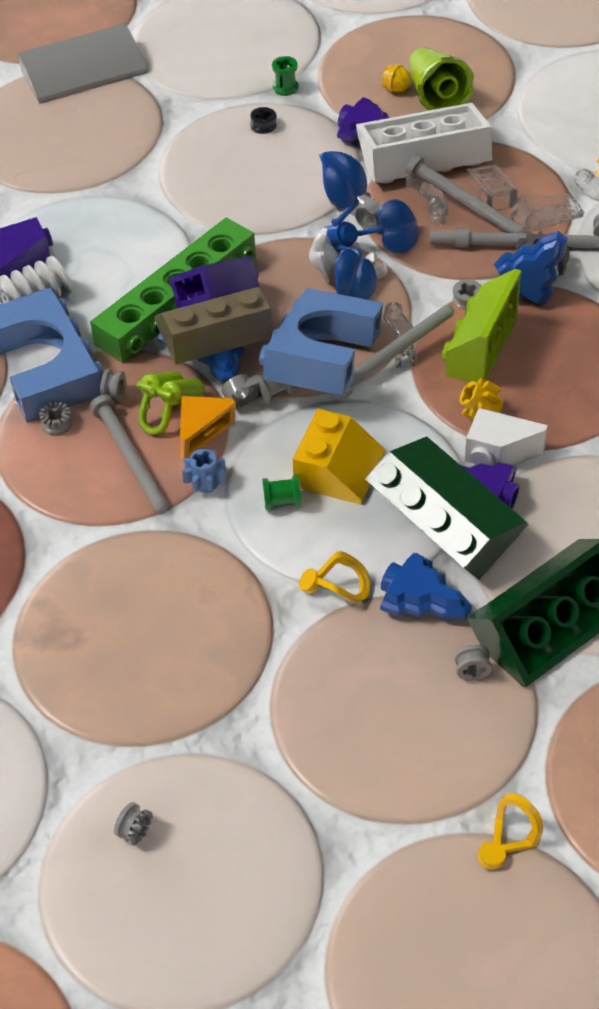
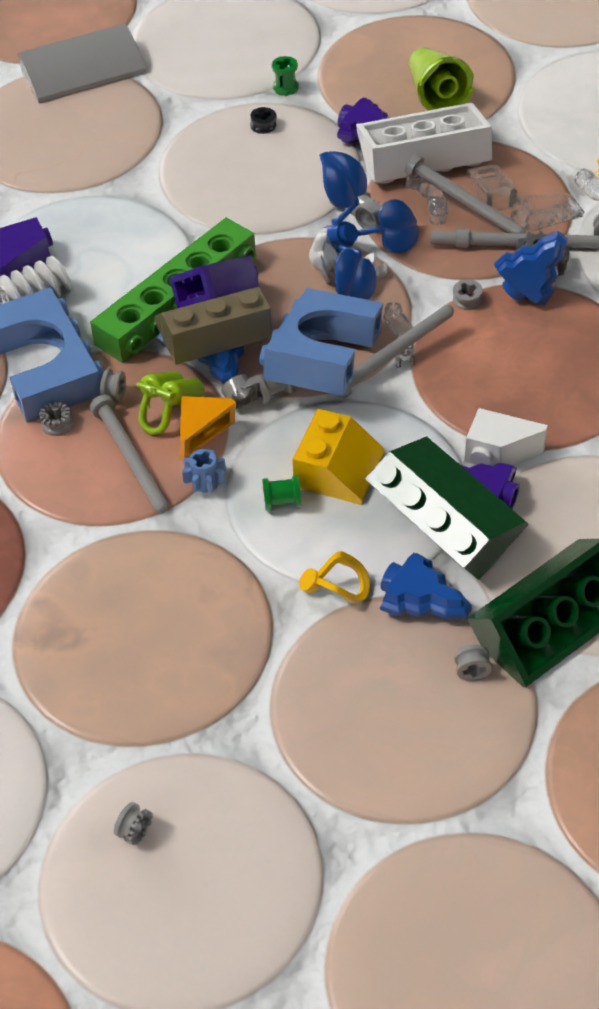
(396, 79): yellow plate -> none
(482, 396): yellow gear -> none
(484, 329): lime slope -> none
(493, 854): yellow piece -> none

